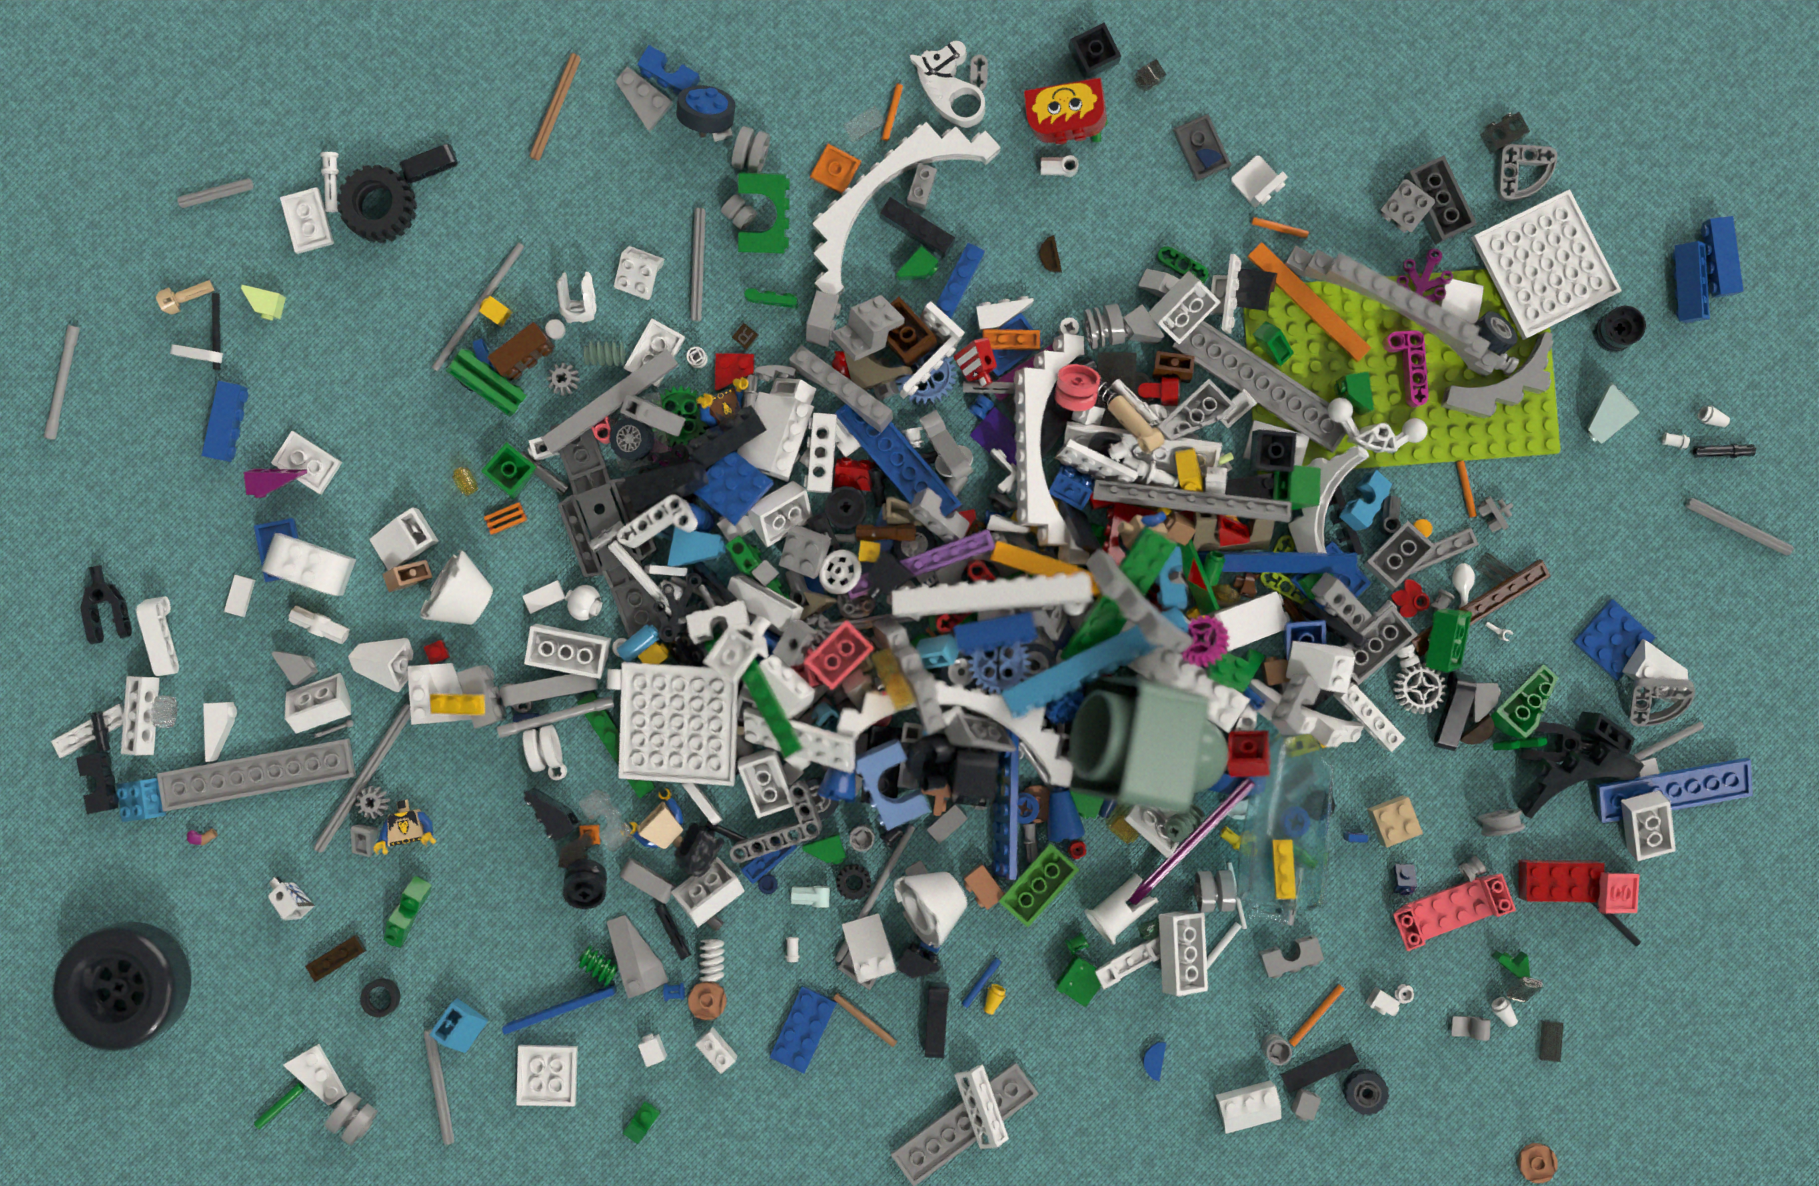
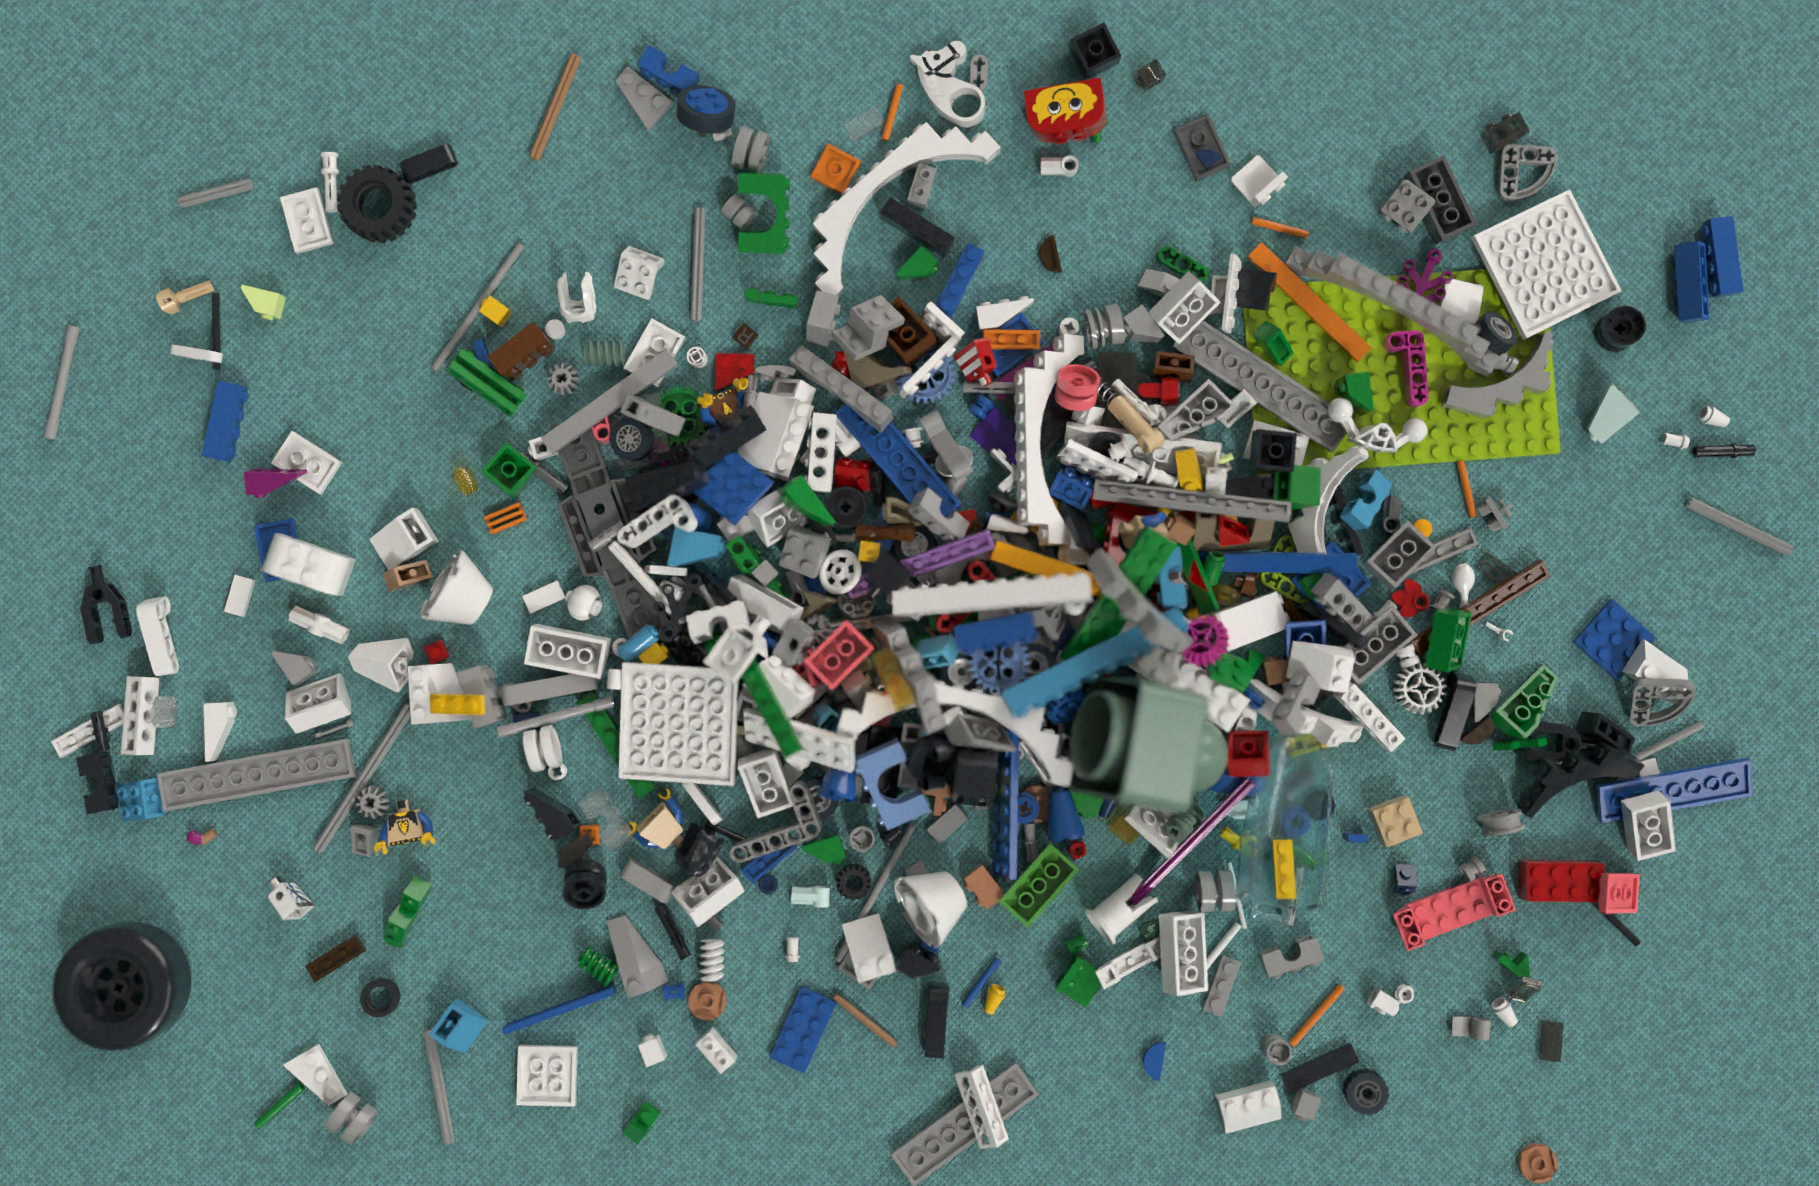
(800, 497): none -> green slope
(1221, 985): none -> light grey plate

